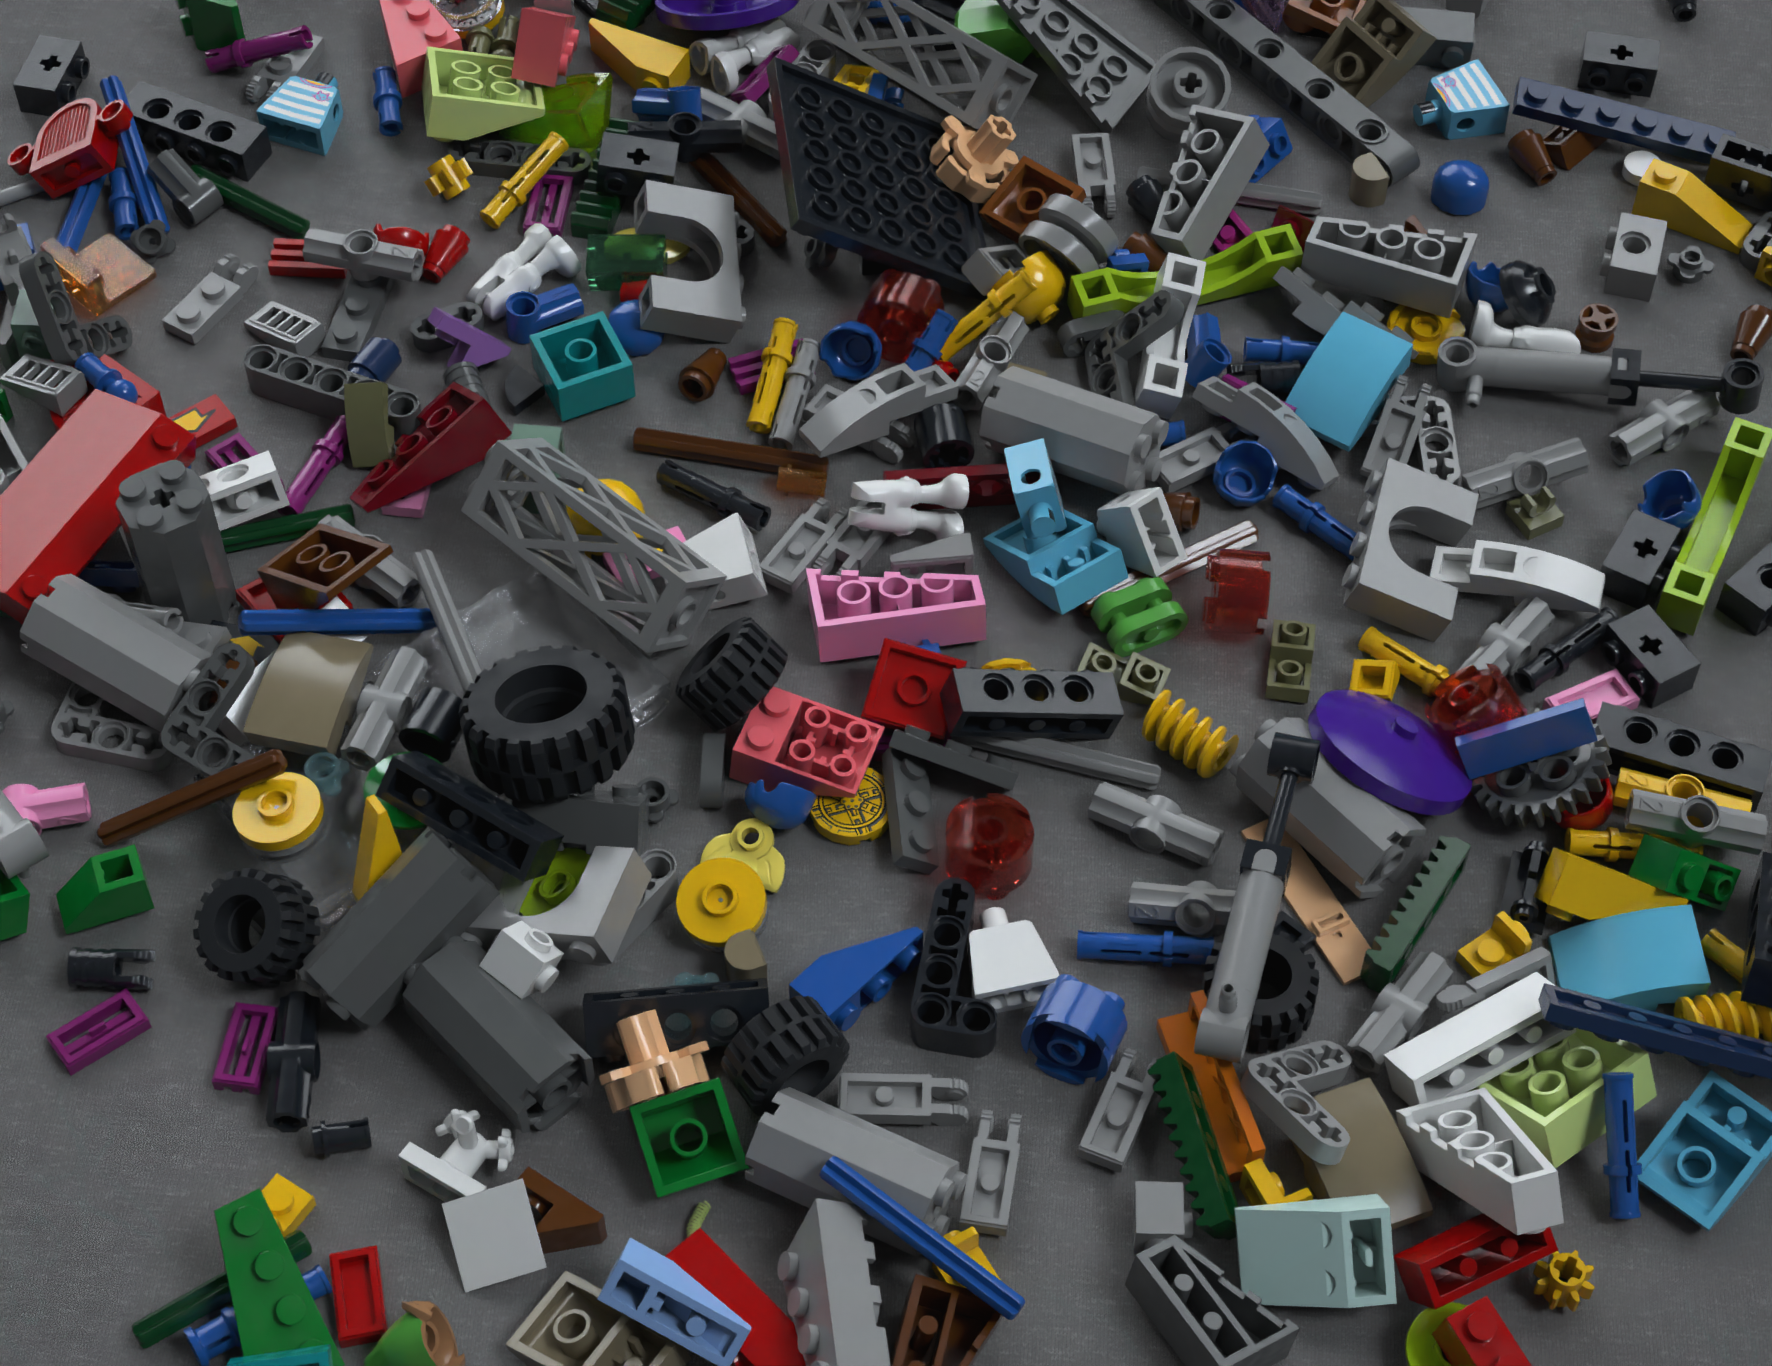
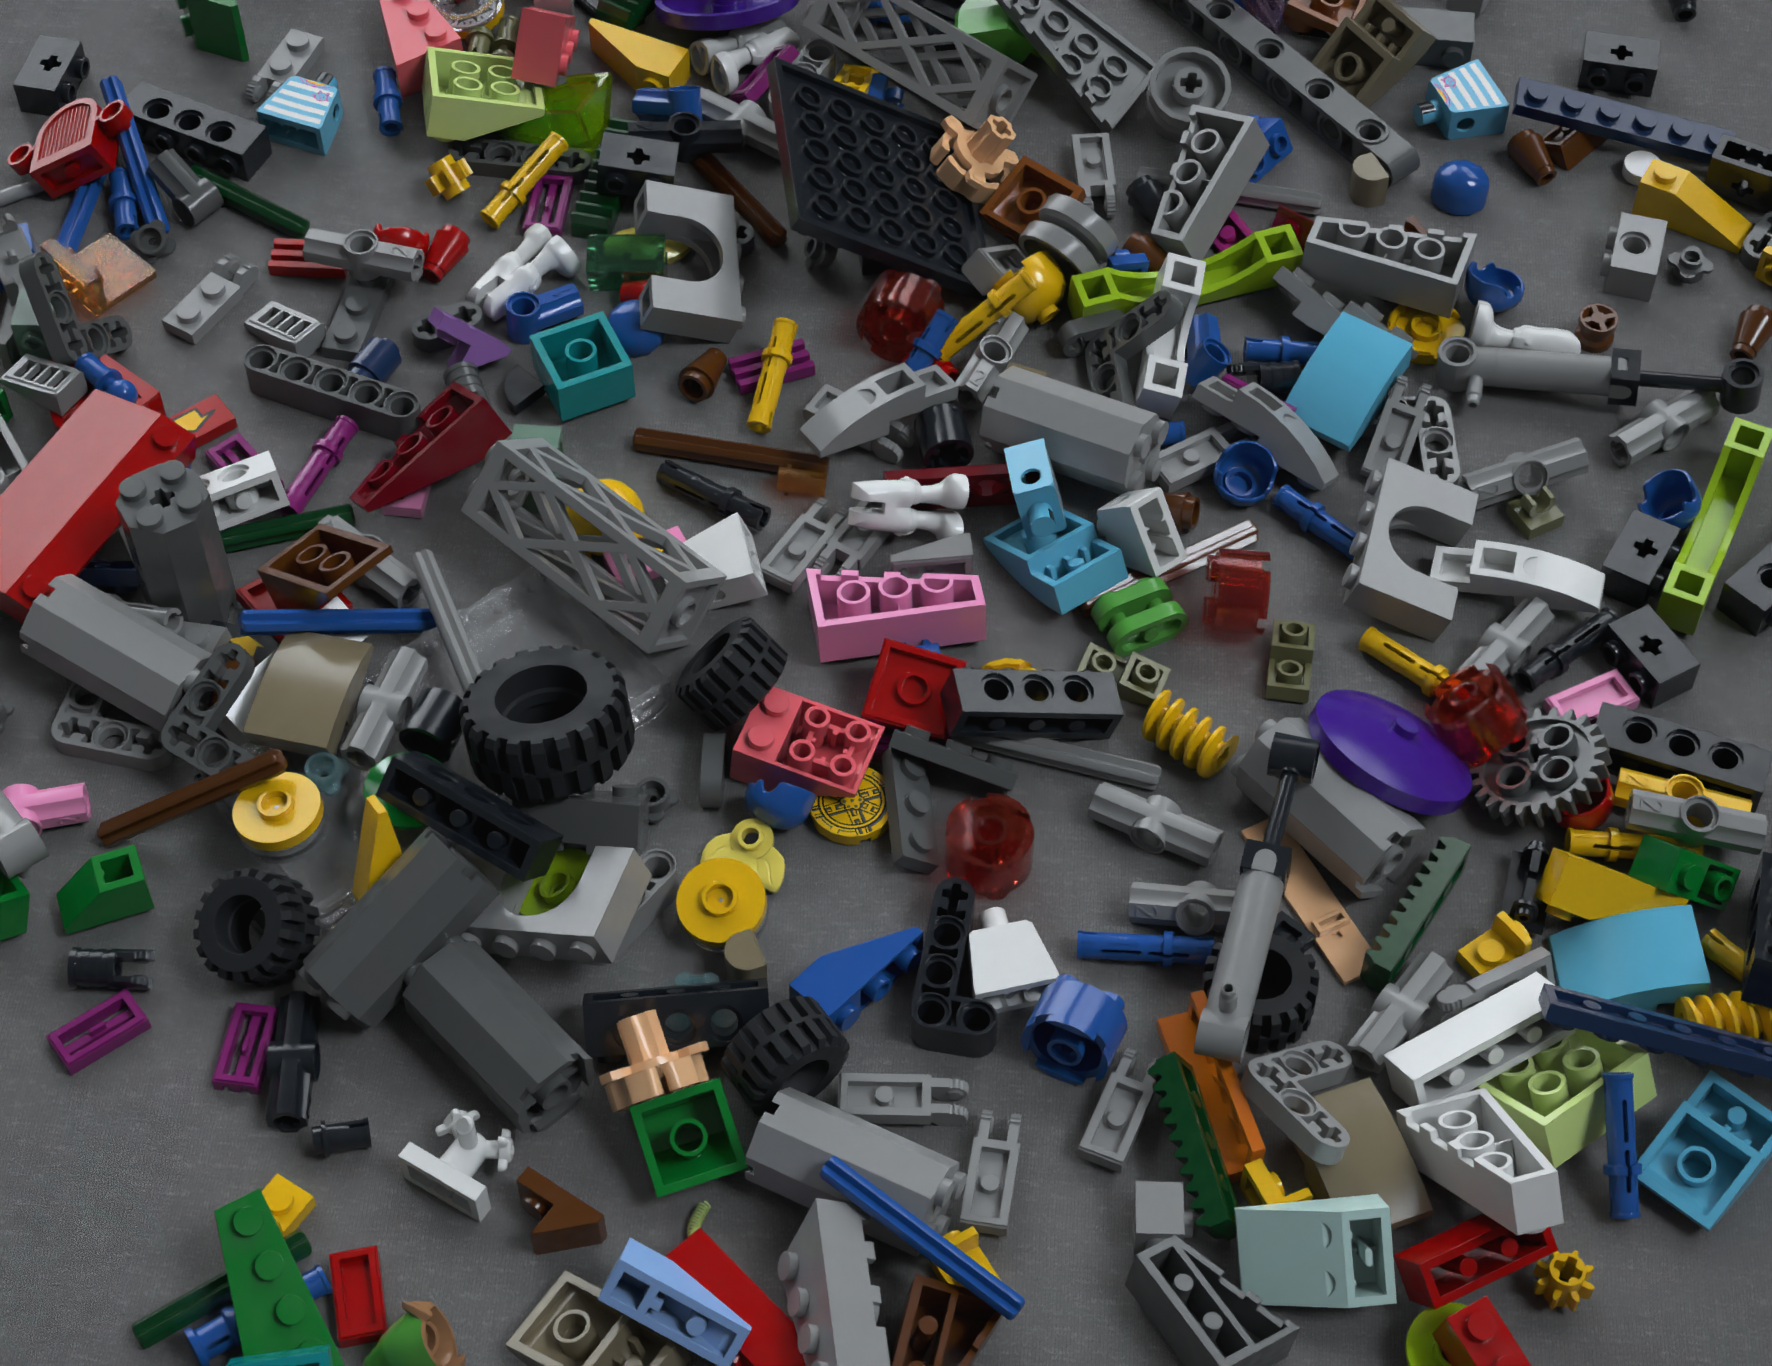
(247, 52): magenta pin -> none
(367, 423): olive slope -> none
(494, 1235): white sticker -> none
(523, 959): white brick -> none
(799, 380): light grey pin -> none
(851, 350): blue hair -> none
(1375, 677): yellow slope -> none
(1526, 738): blue tile -> none
(1527, 292): black piece -> none

